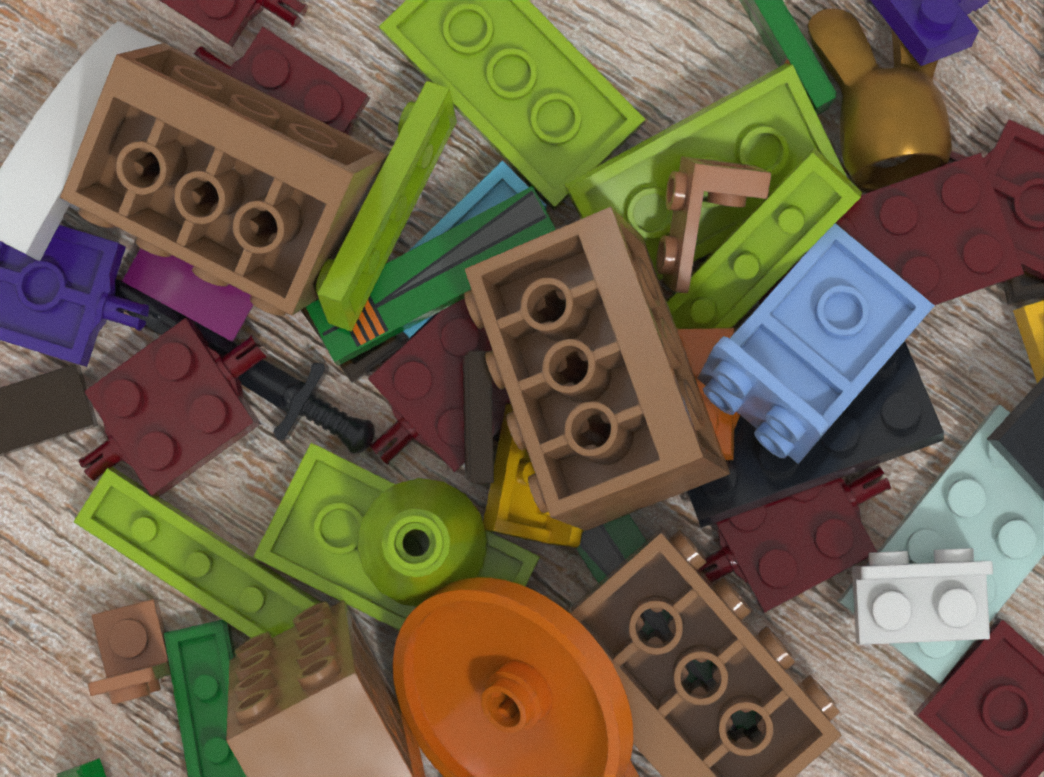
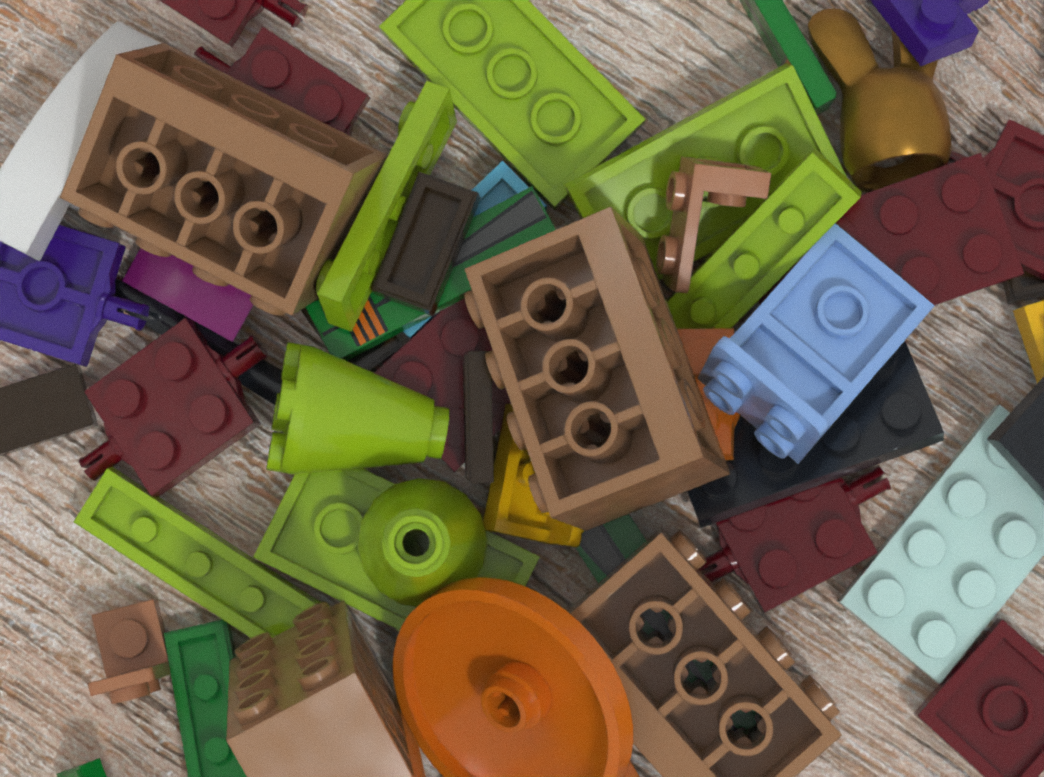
(348, 417): none -> lime cone
(426, 243): none -> dark brown tile
(921, 599): white bracket -> none

